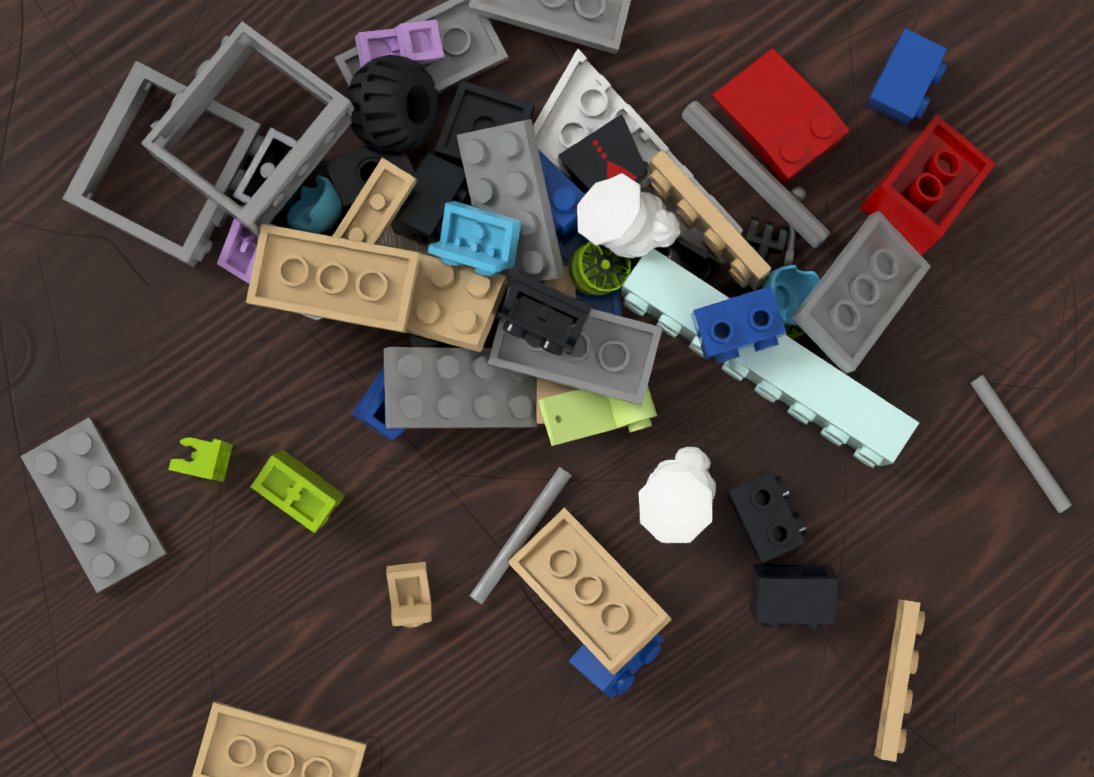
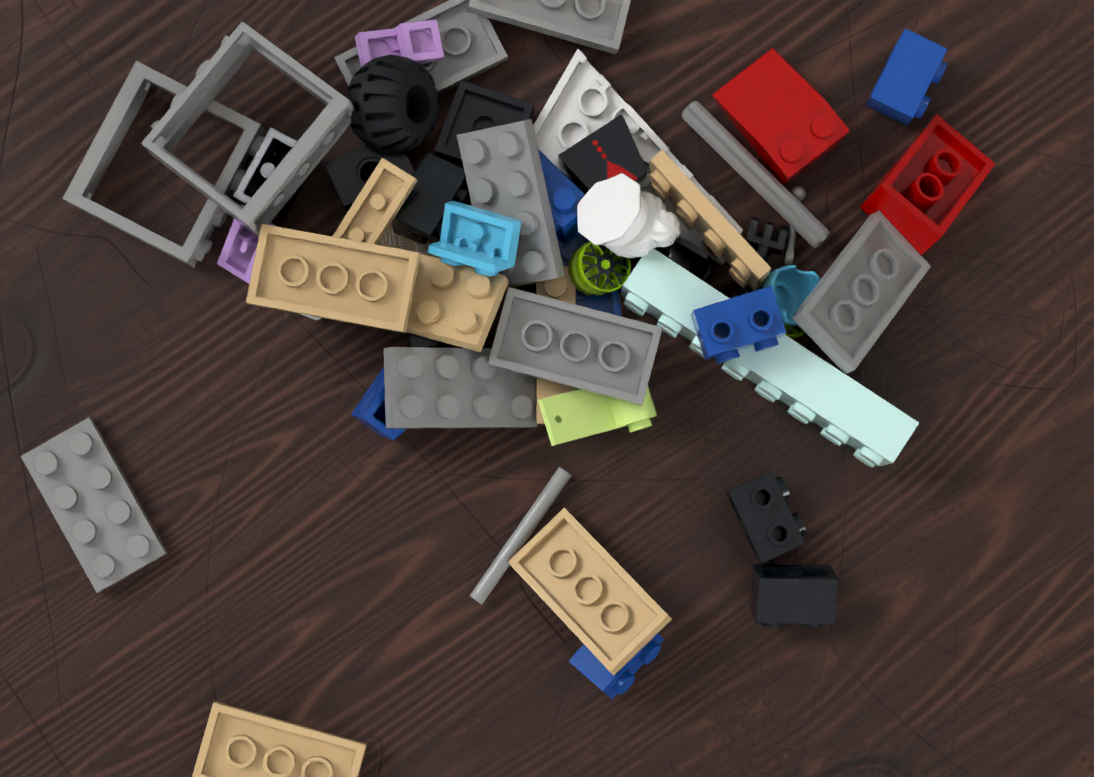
(210, 459): lime hinge -> none
(297, 490): lime hinge -> none
(316, 209): medium azure hair -> none
(409, 594): tan bracket -> none
(543, 314): black hinge -> none
(678, 497): white piece -> none
(897, 697): tan plate -> none
(1021, 444): light grey bar -> none

